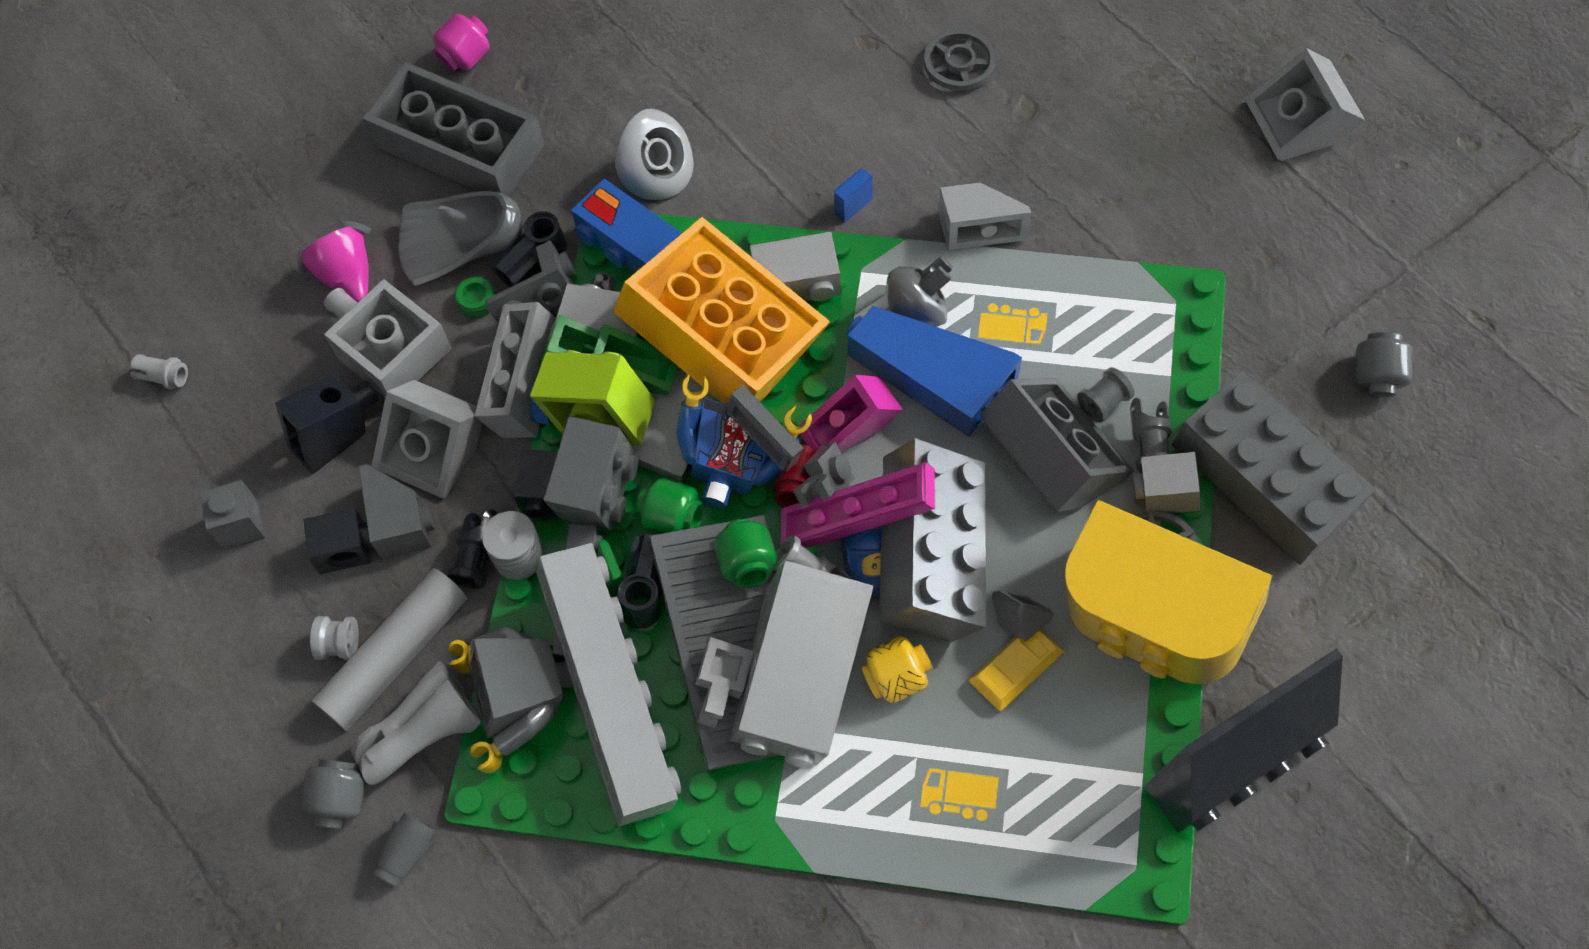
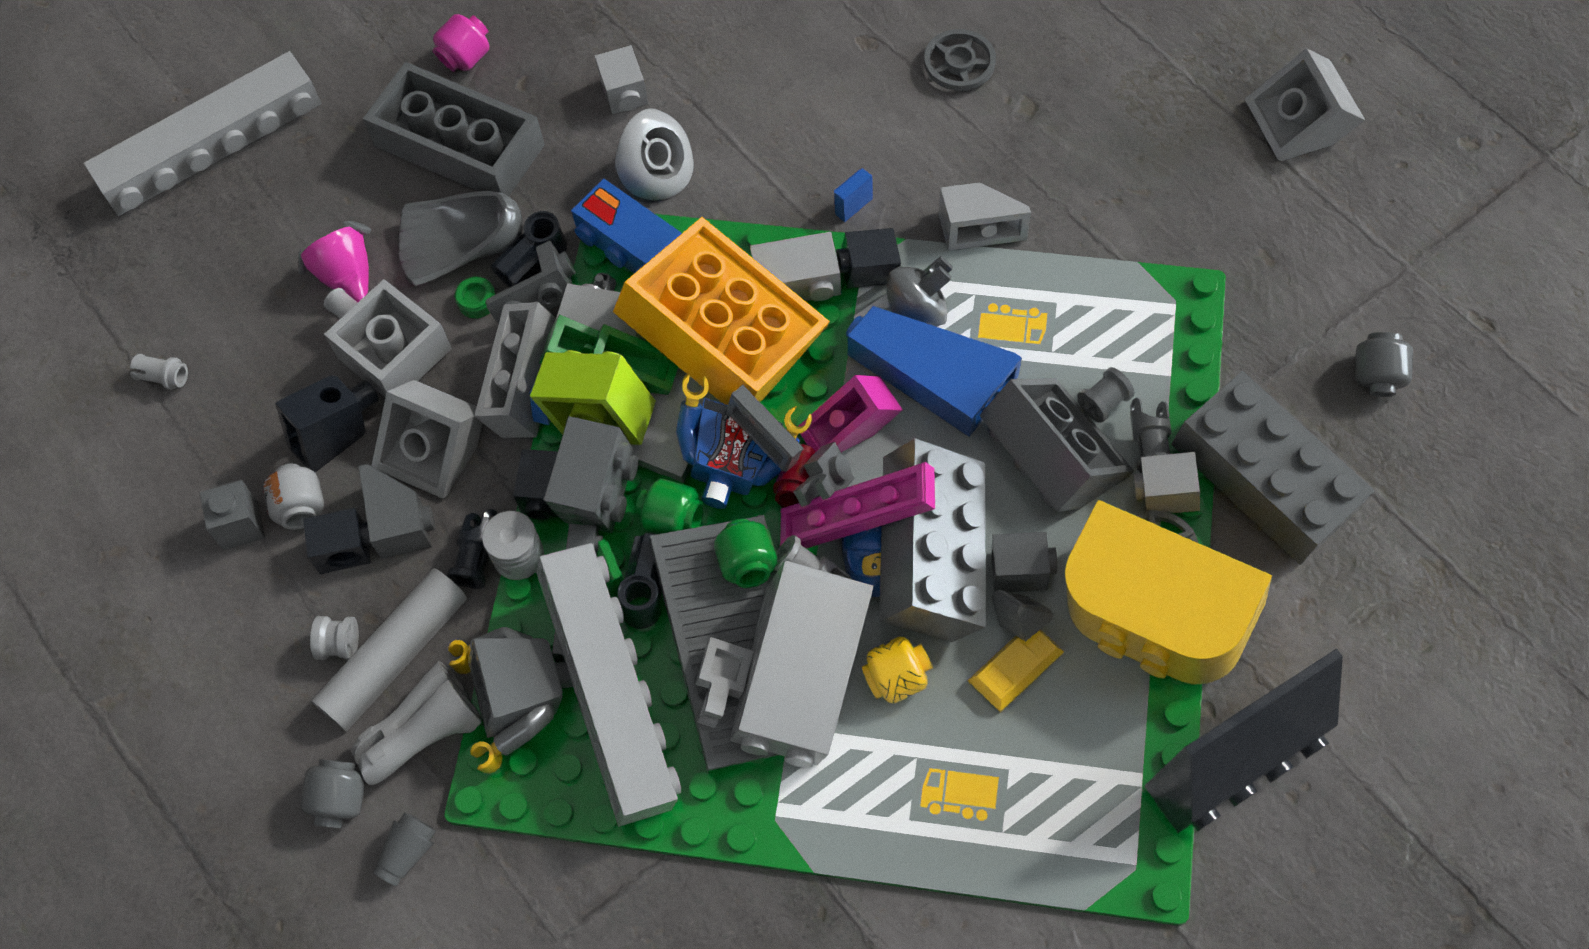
(203, 133): none -> light grey brick
(293, 495): none -> light grey head
(621, 79): none -> light grey brick
(868, 257): none -> black brick
(1022, 561): none -> dark grey brick

